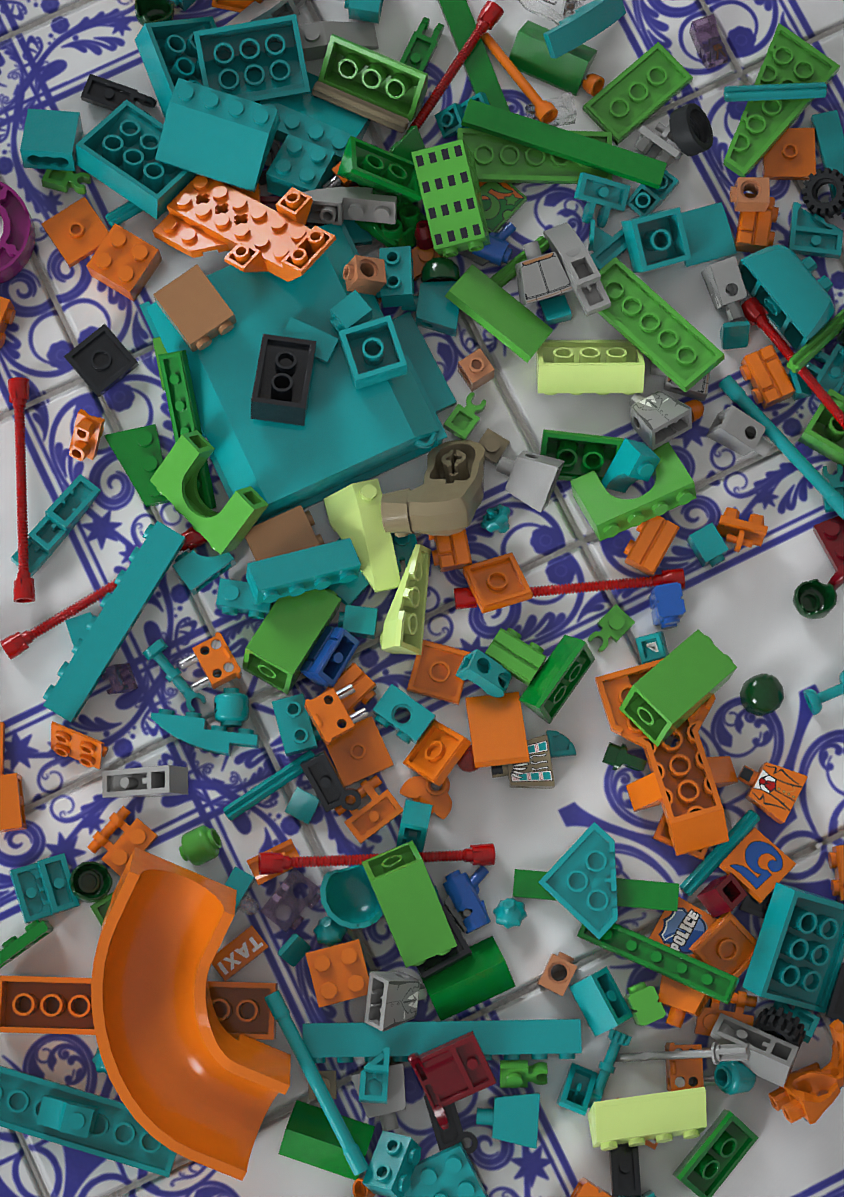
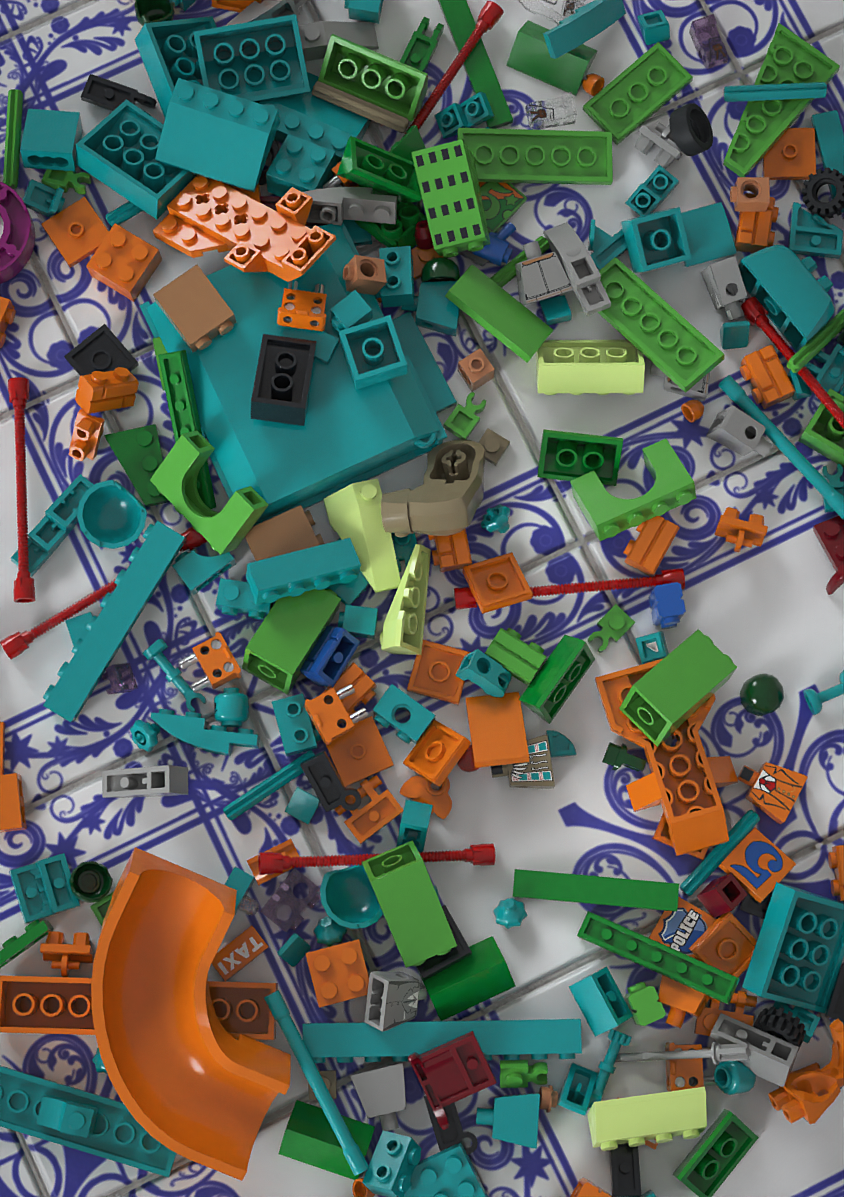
(13, 138): none -> bright green axle
(43, 198): none -> teal bracket
(67, 955): none -> orange hips
(77, 746): orange hinge -> none
(106, 390): none -> orange brick
(111, 515): none -> teal cylinder
(134, 835): orange plate -> none
(145, 735): none -> teal piece
(200, 845): bright green head -> none
(303, 308): none -> orange piece
(375, 1079): teal slope -> none
(464, 901): blue piece -> none
(531, 477): light grey torso -> none
(544, 110): orange piece -> none
(546, 979): nougat brick -> none
(548, 1098): none -> nougat plate
(563, 143): green tile -> none
(587, 881): teal plate -> none
(603, 193): teal hinge -> none
(631, 463): teal arch -> none
(654, 27): none -> teal slope
(659, 418): light grey torso -> none
(708, 545): teal brick -> none
(814, 599): dark green hair -> none

